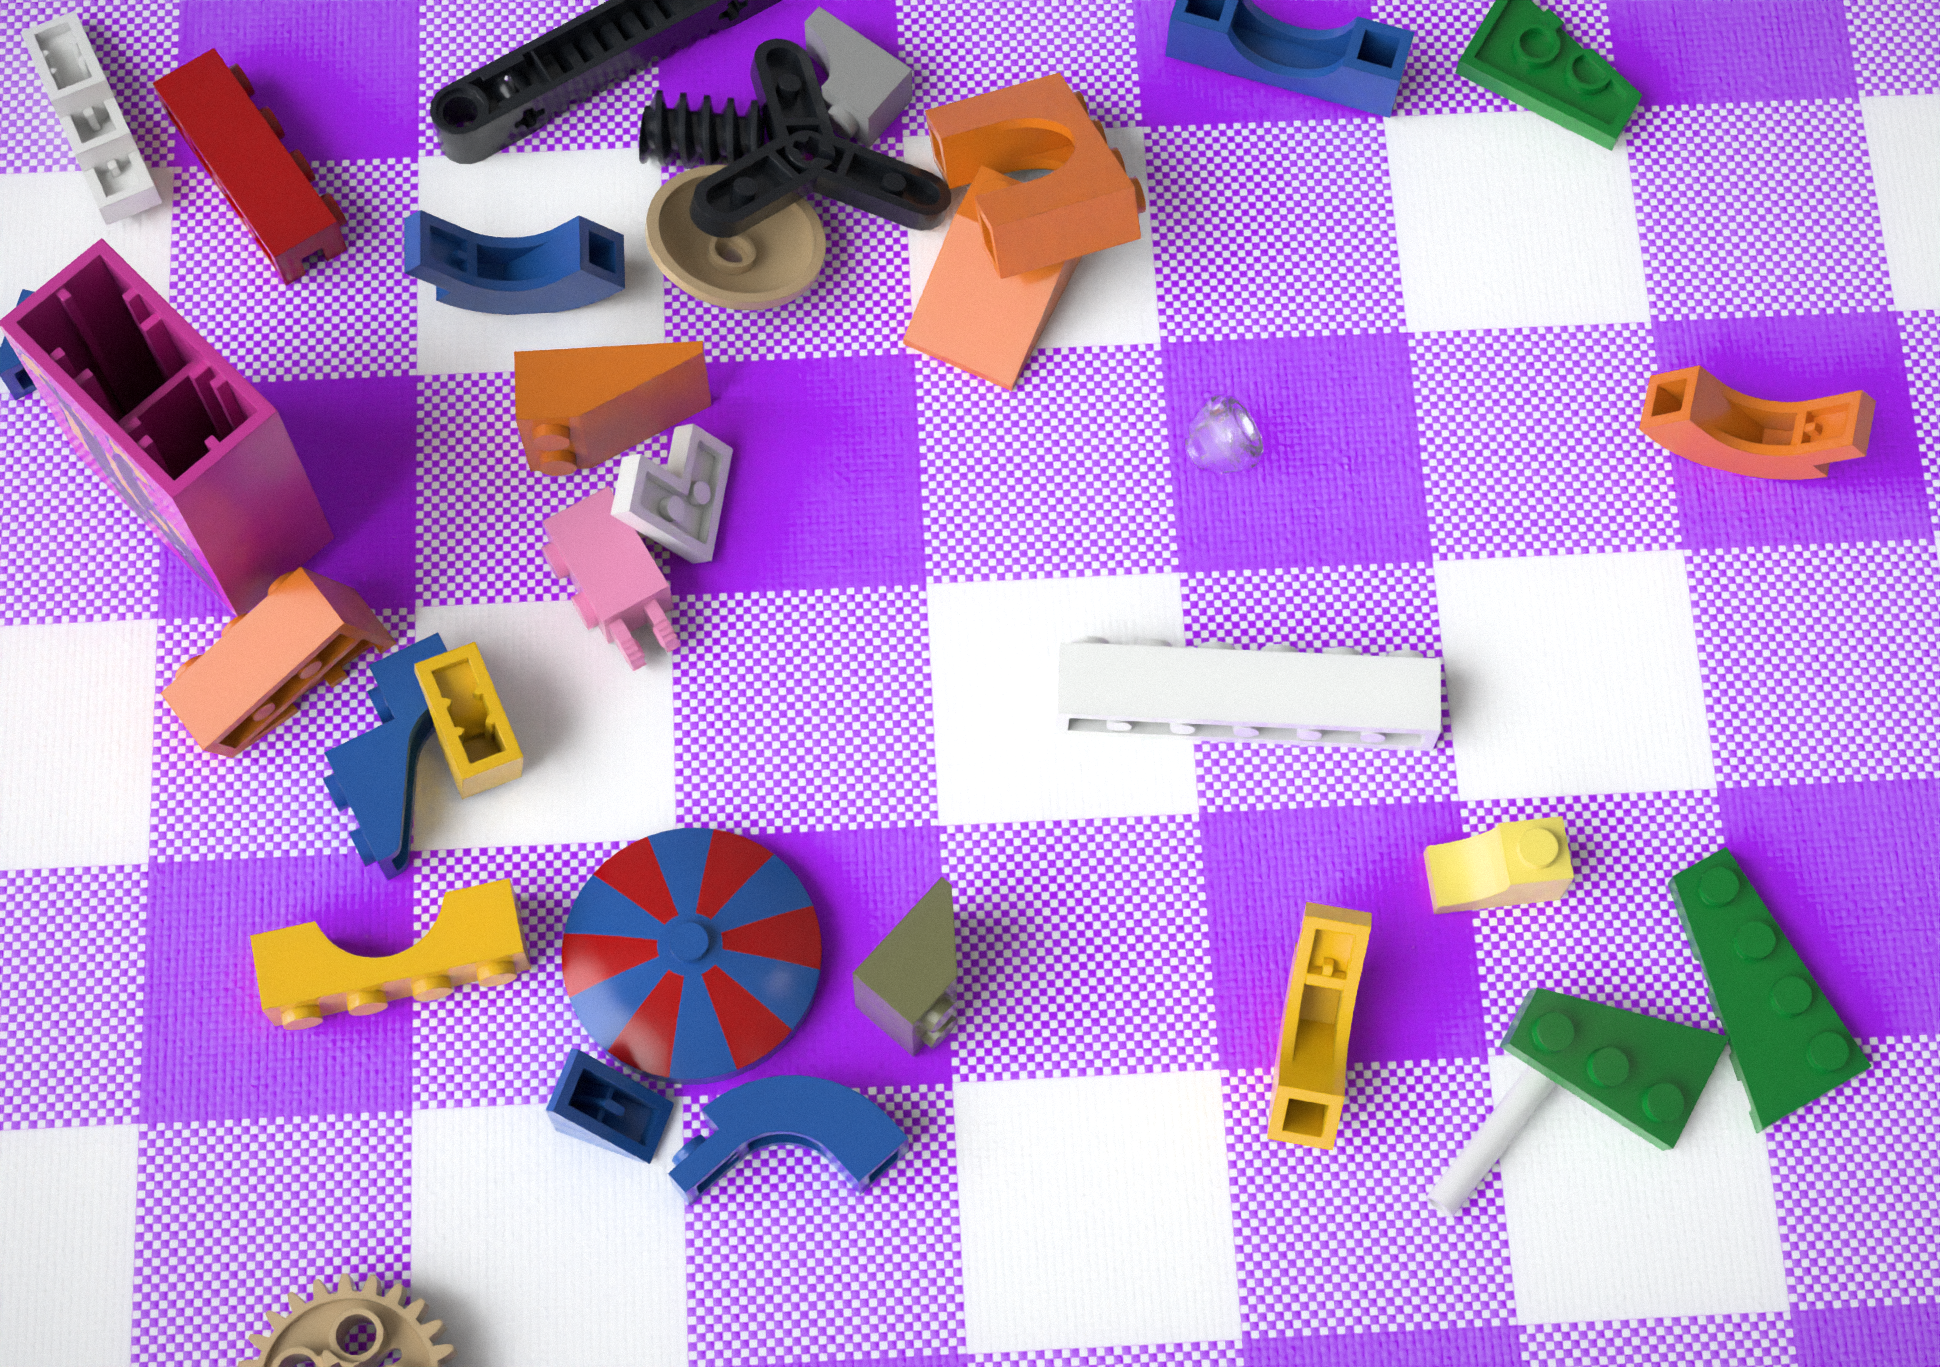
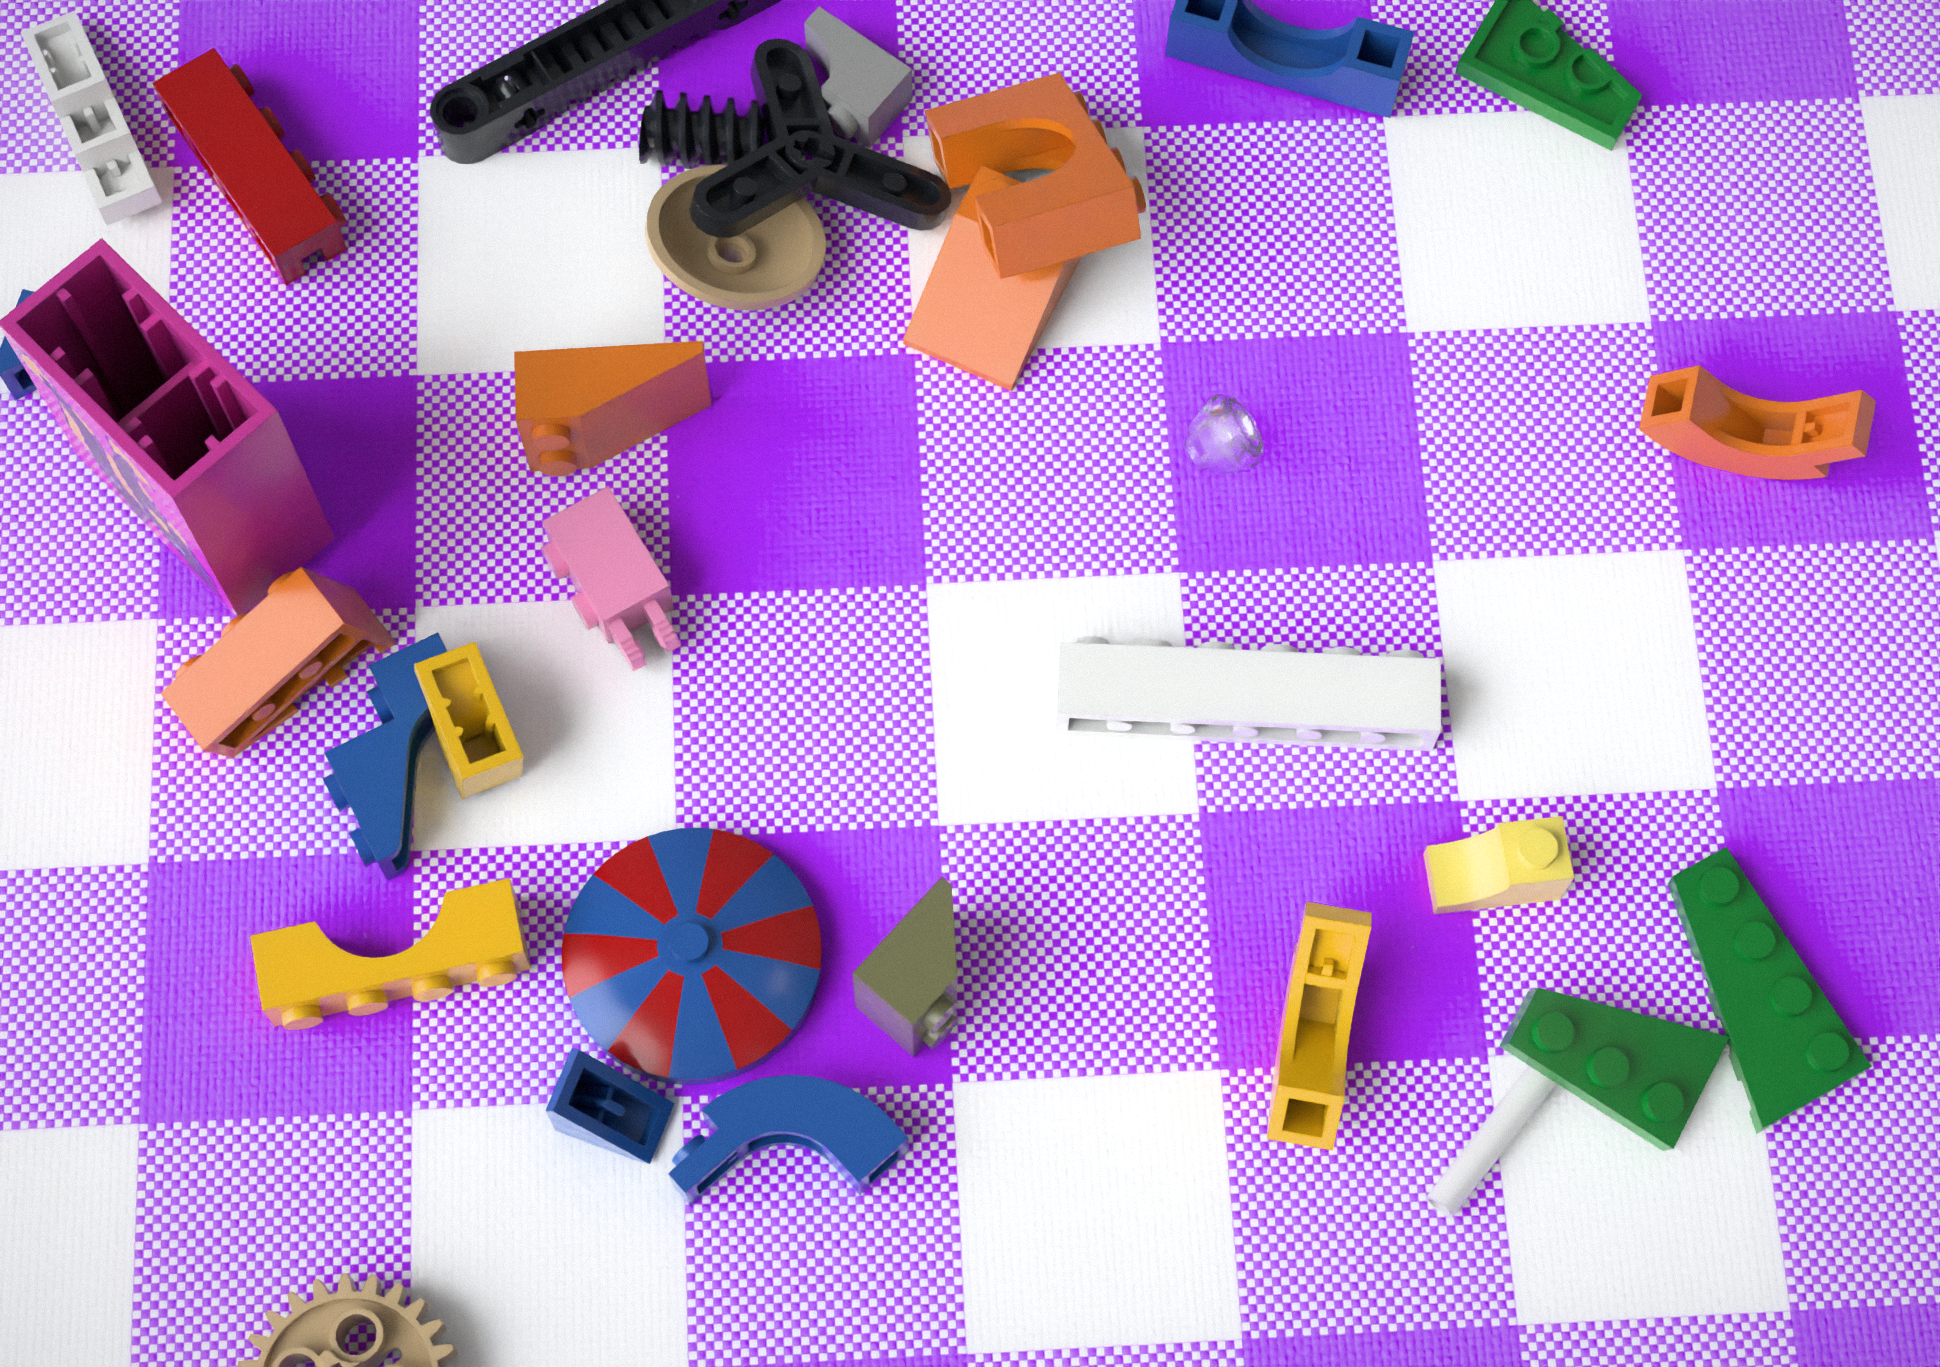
(515, 275): blue arch -> none
(678, 503): plate -> none

